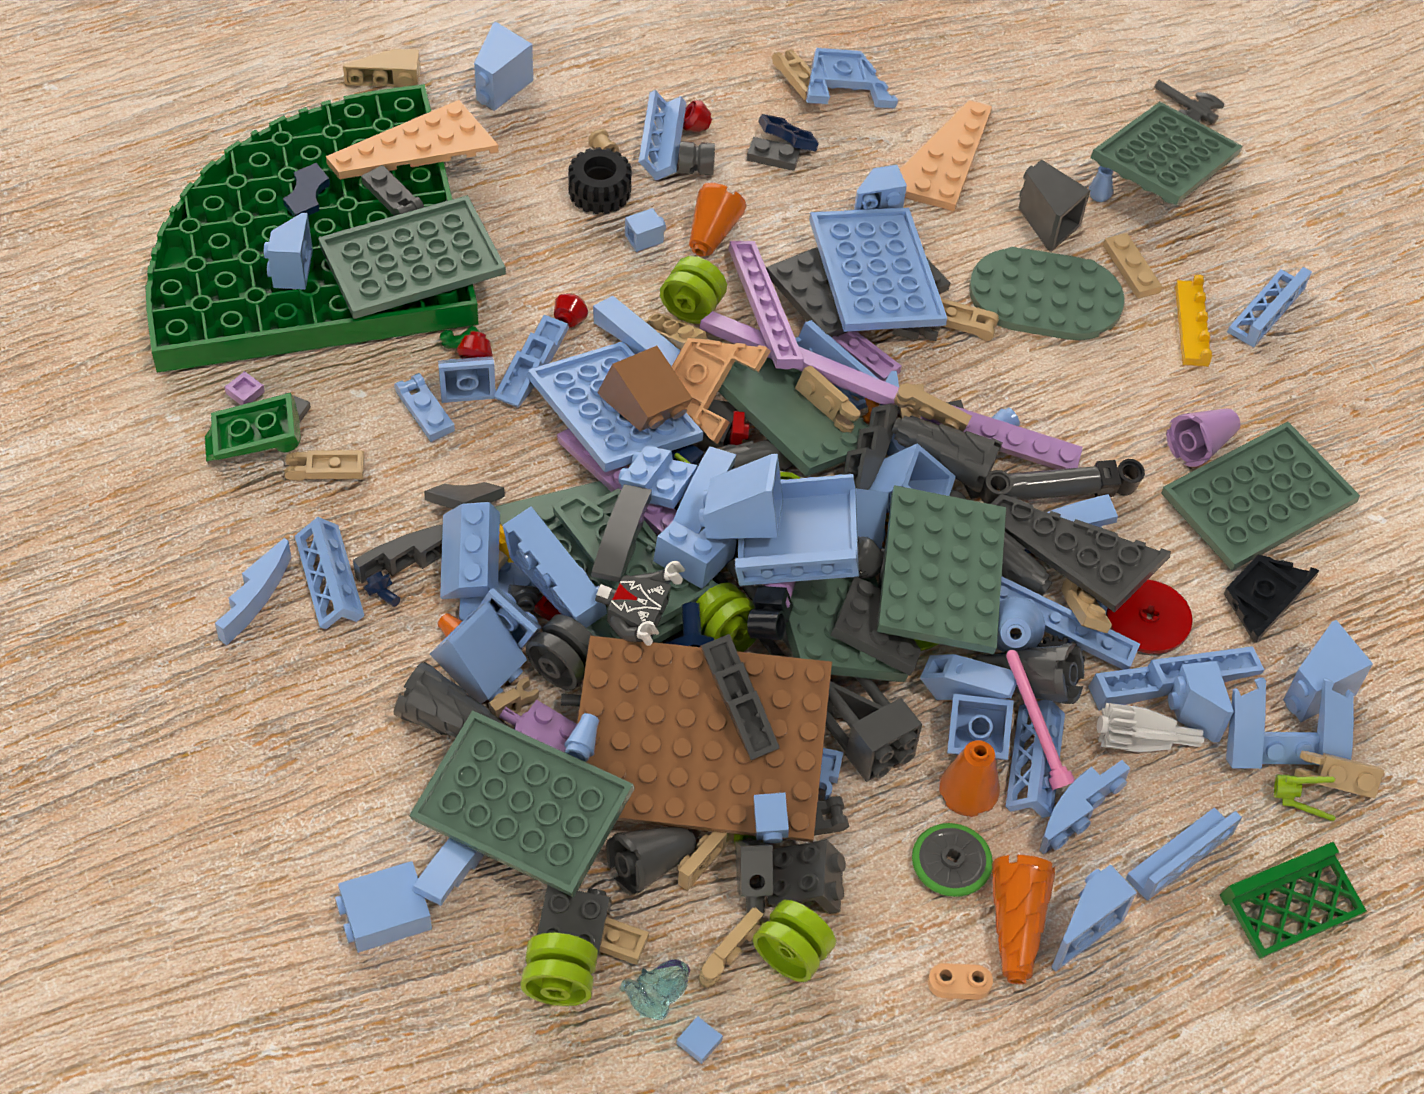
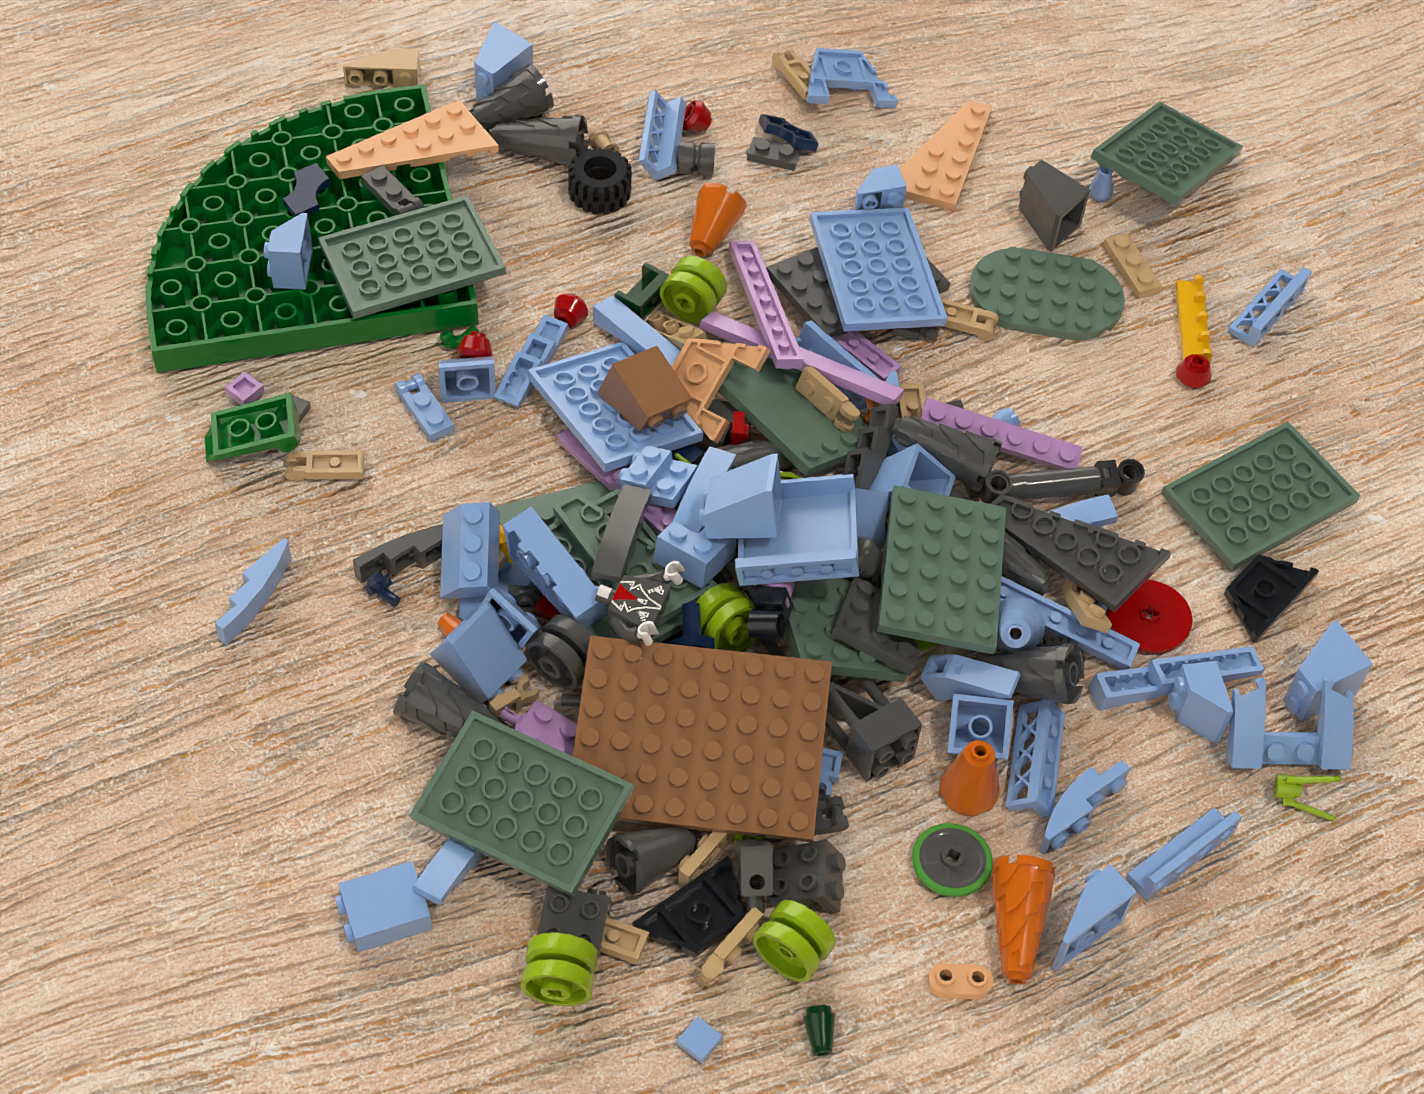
(334, 567): light blue fence -> none
(455, 495): dark grey tile -> none
(514, 99): none -> dark grey cone
(544, 138): none -> dark grey cone
(583, 738): light blue cone -> none
(644, 229): light blue brick -> none
(646, 293): none -> dark green panel
(657, 988): clear light blue hair -> none
(697, 912): none -> black wing
(740, 697): dark grey slope -> none
(771, 817): light blue brick -> none
(820, 1028): none -> dark green cone
(931, 407): tan plate -> none
(1059, 775): bright pink piece -> none
(1142, 730): white piece -> none
(1194, 371): none -> red cone
(1196, 109): dark grey piece -> none
(1201, 434): lavender cone -> none
(1288, 873): green fence -> none
(1348, 774): tan hinge -> none

